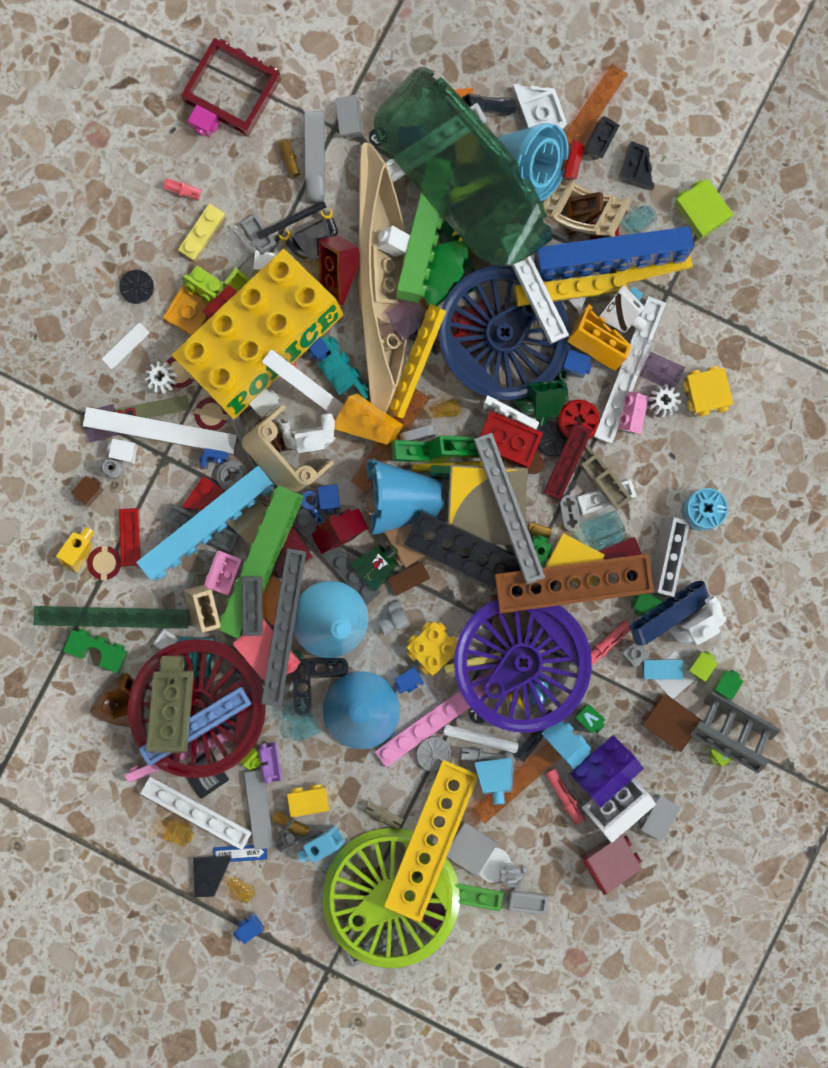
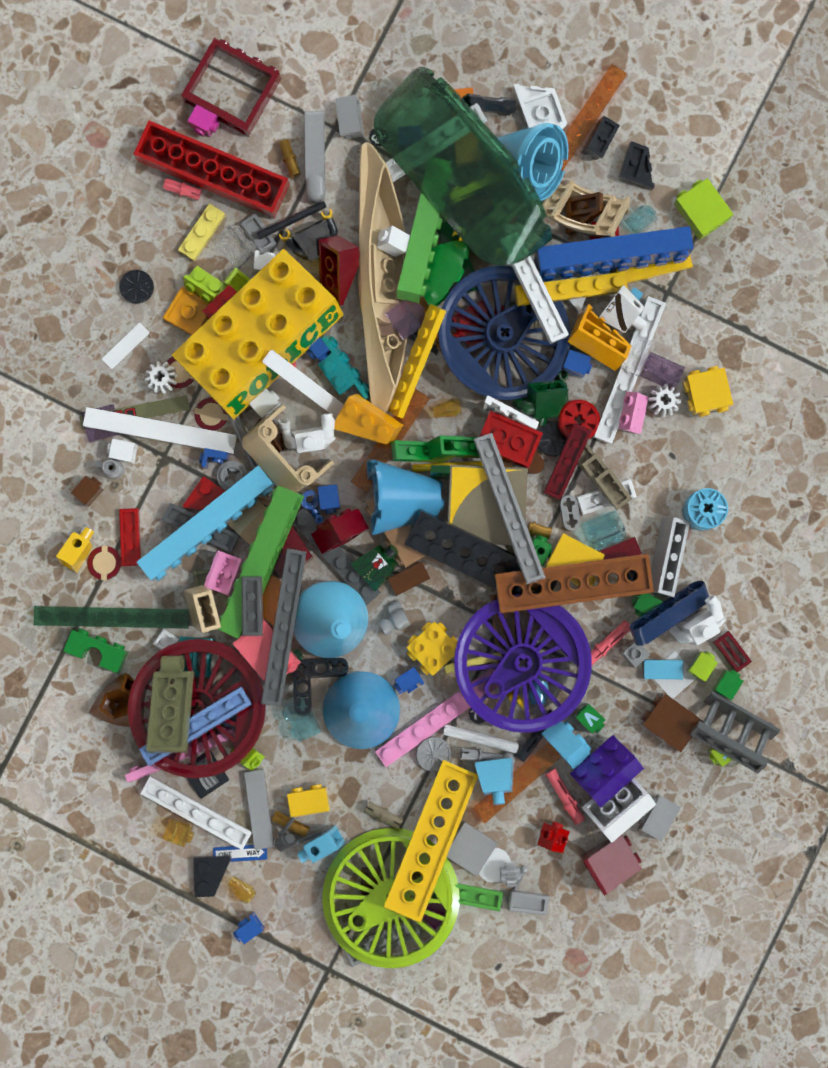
(211, 169): none -> red brick
(269, 754): medium lavender hinge -> none
(418, 434): light grey beam -> none
(553, 837): none -> red brick
(574, 160): red tile -> none
(722, 639): none -> dark red tile

